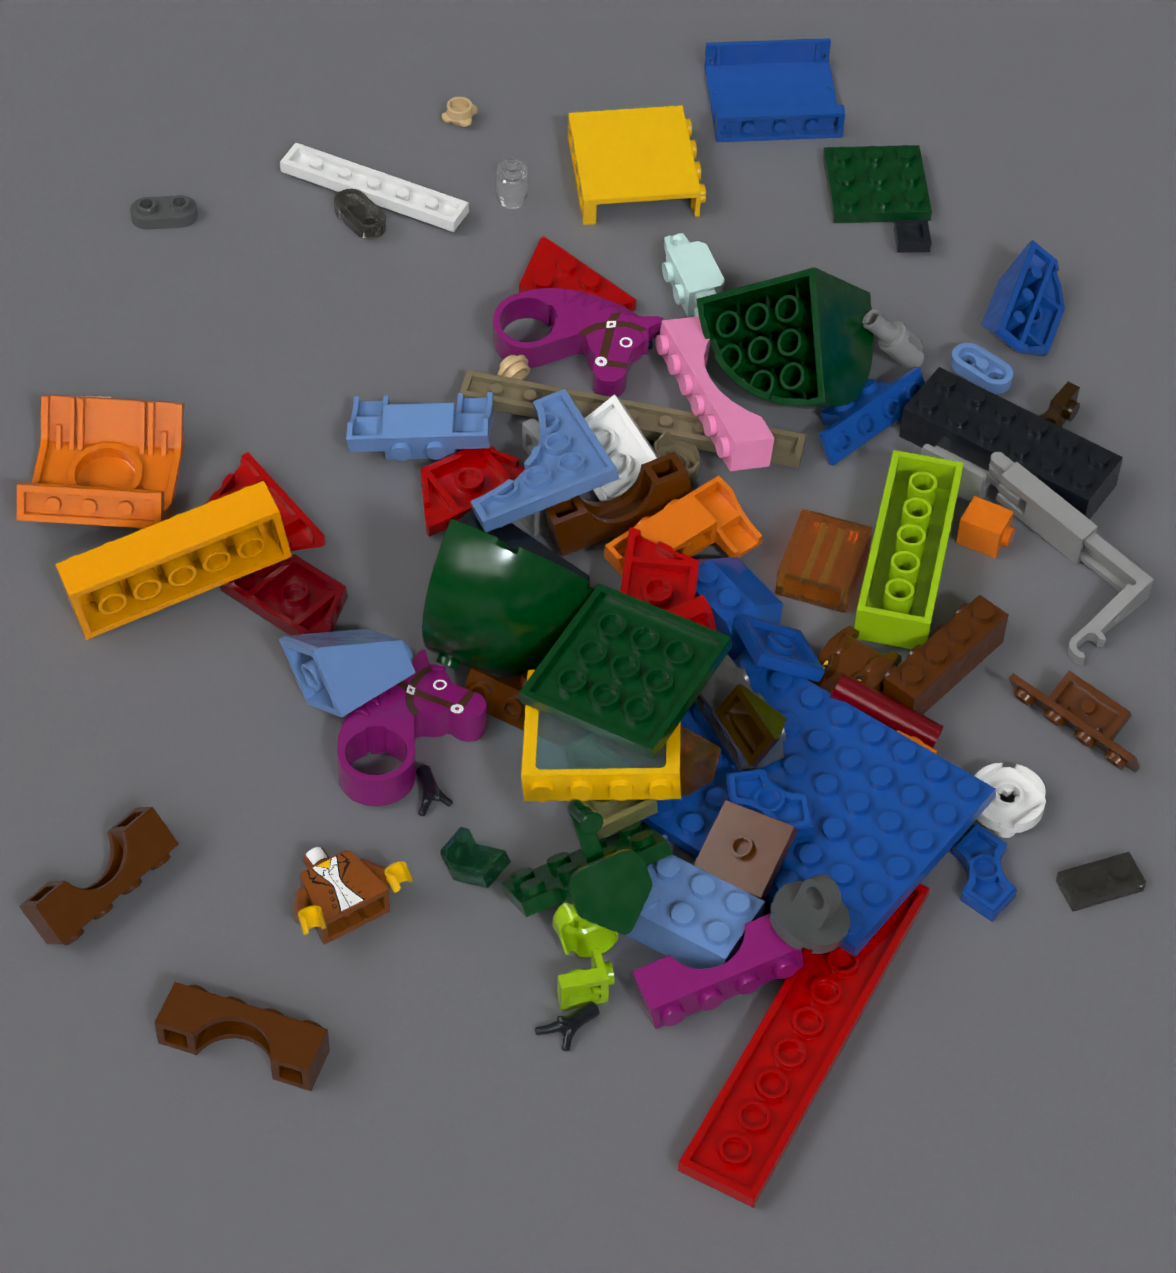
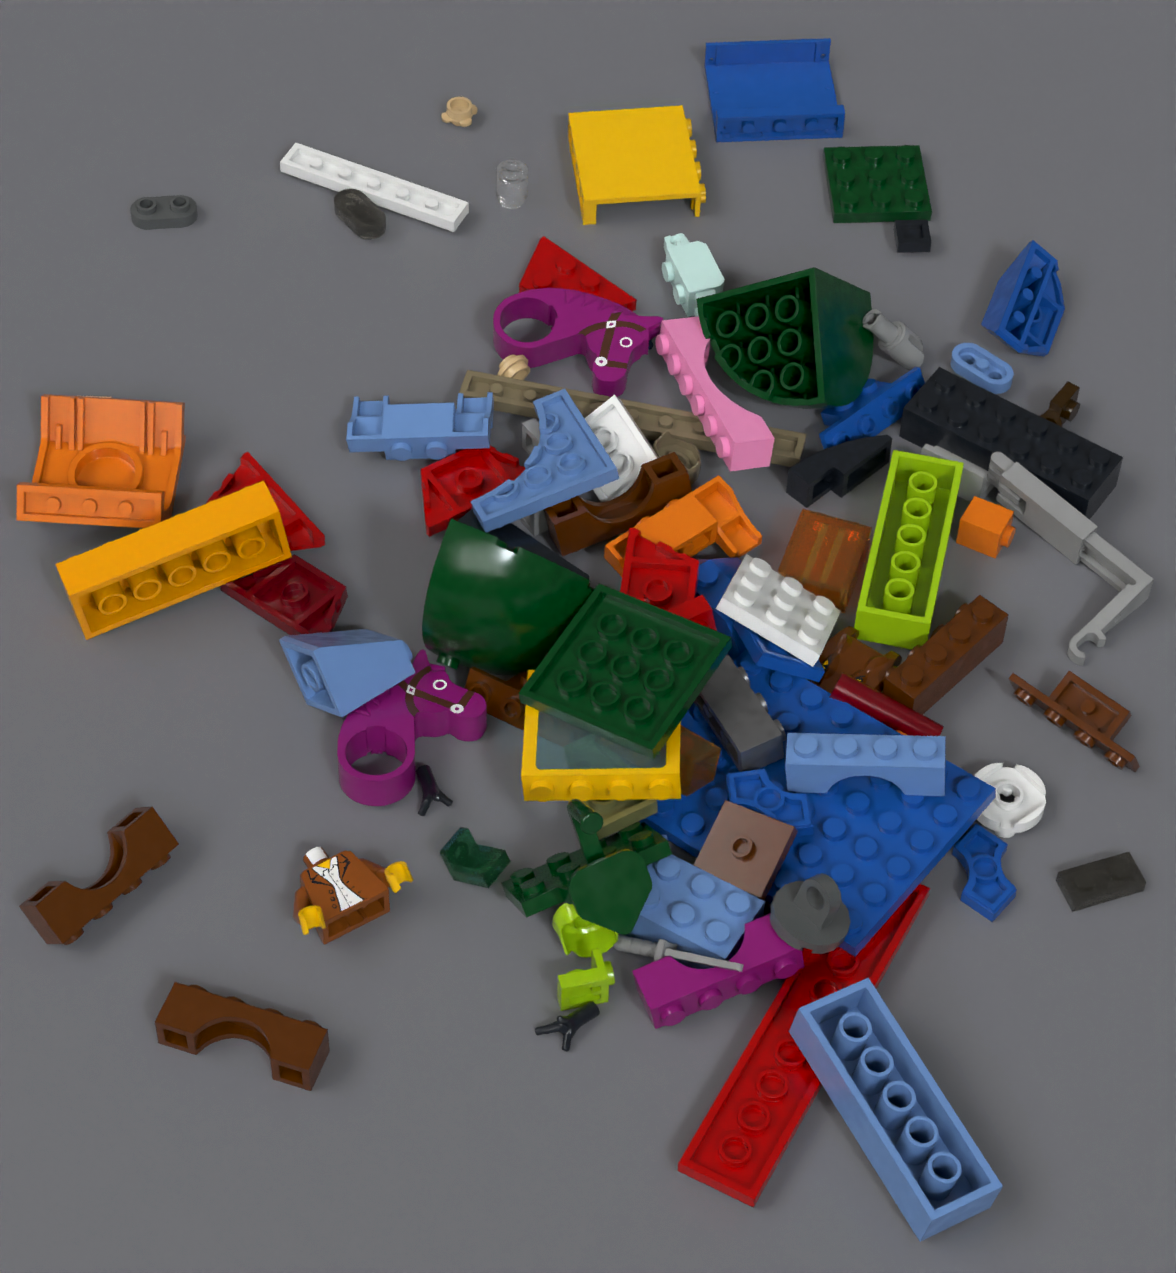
(663, 948): none -> light grey sword
(751, 723): dark brown slope -> none
(779, 609): none -> white plate
(837, 468): none -> black slope
(895, 1109): none -> medium blue brick
(910, 762): none -> medium blue arch

